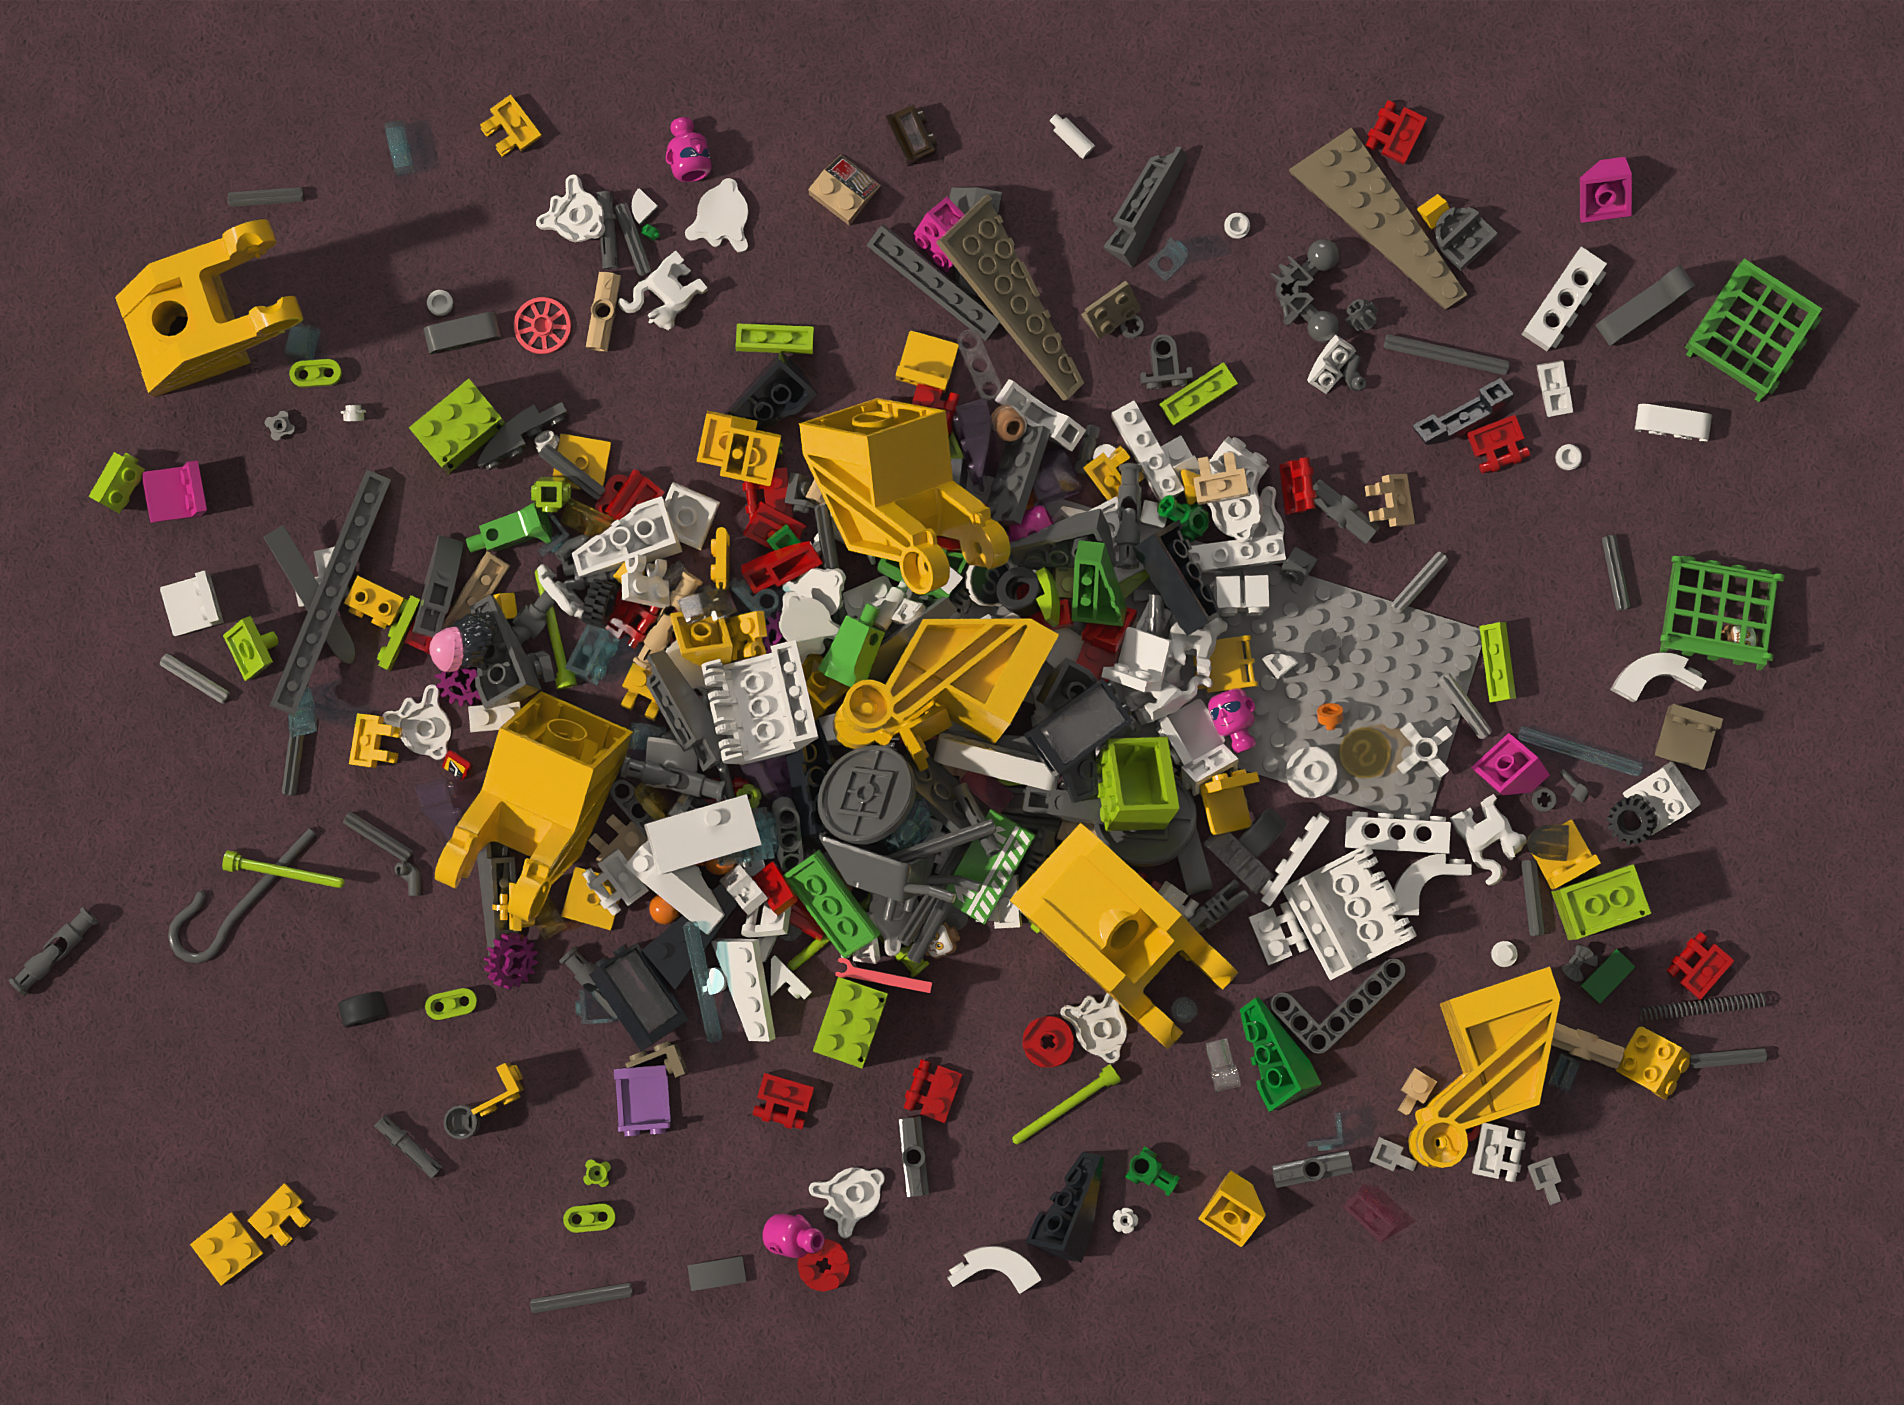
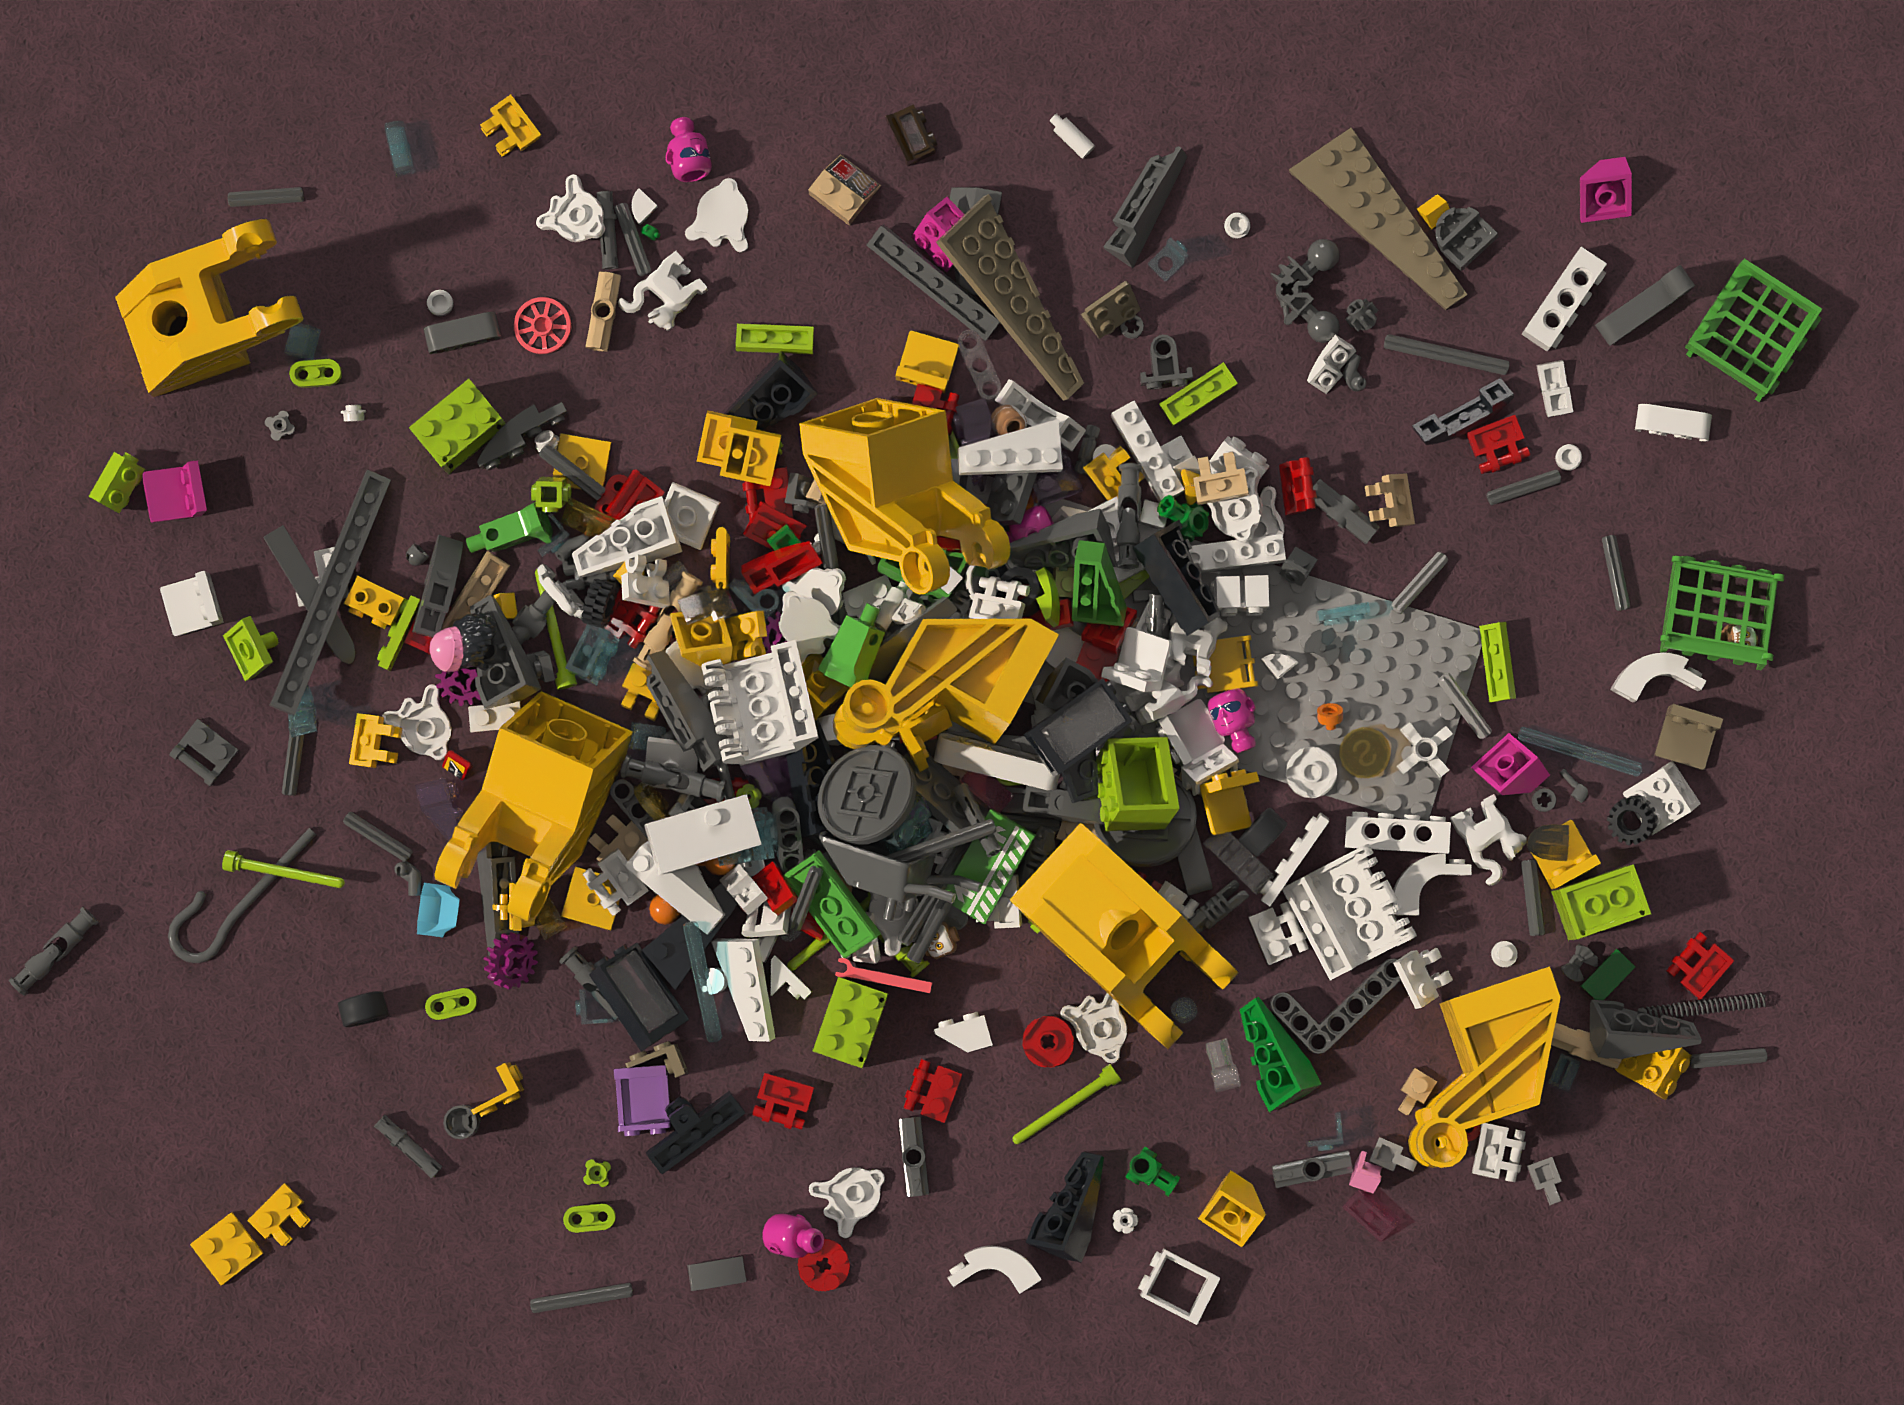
(194, 678): light grey axle -> none
(210, 746): none -> dark grey plate
(414, 555): none -> dark grey hinge
(437, 910): none -> medium azure slope
(692, 1129): none -> black plate
(805, 898): none -> dark grey axle
(968, 1034): none -> white slope
(992, 607): none -> white plate
(1016, 452): none -> white wing
(1202, 1298): none -> white window
(1353, 612): none -> clear light blue plate
(1365, 1174): none -> bright pink panel
(1403, 135): red plate -> none
(1416, 979): none -> white plate
(1523, 487): none -> dark grey axle
(1629, 1033): none -> dark grey wedge

